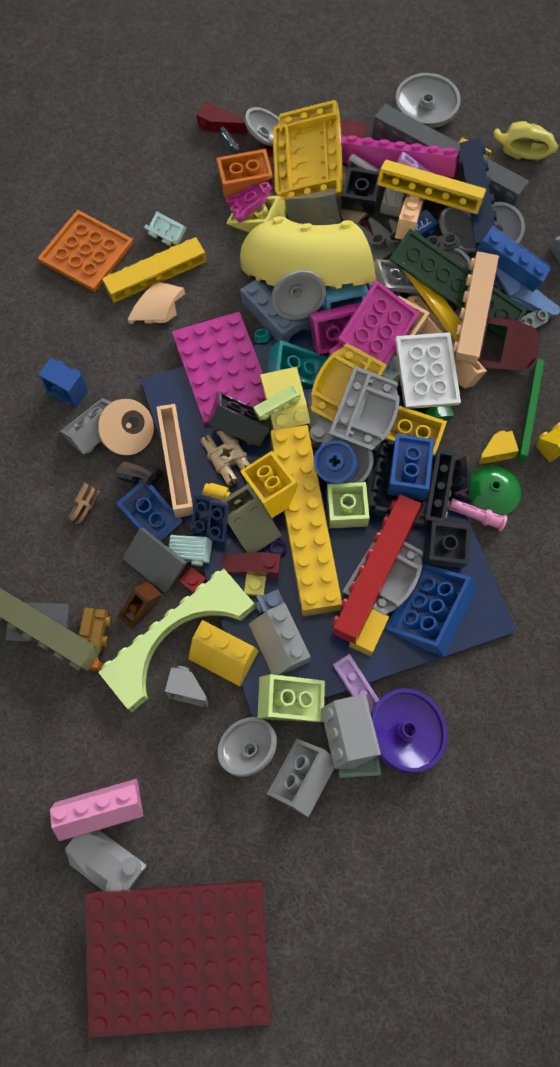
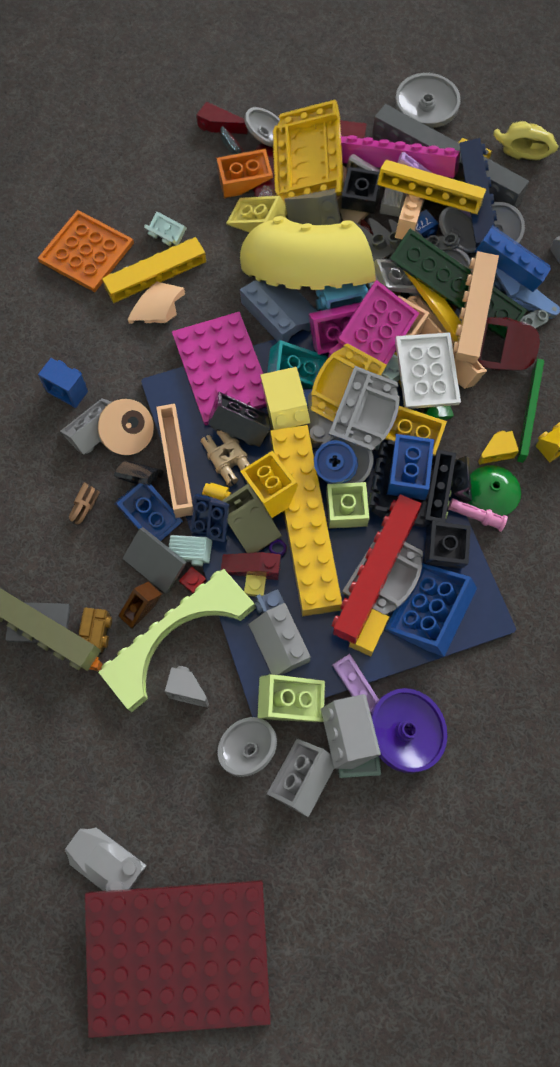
(96, 810): bright pink slope -> none
(222, 653): yellow slope -> none
(248, 200): dark pink tile -> none
(262, 336): teal plate -> none
(277, 402): yellowish green piece -> none
(299, 302): light grey dish -> none

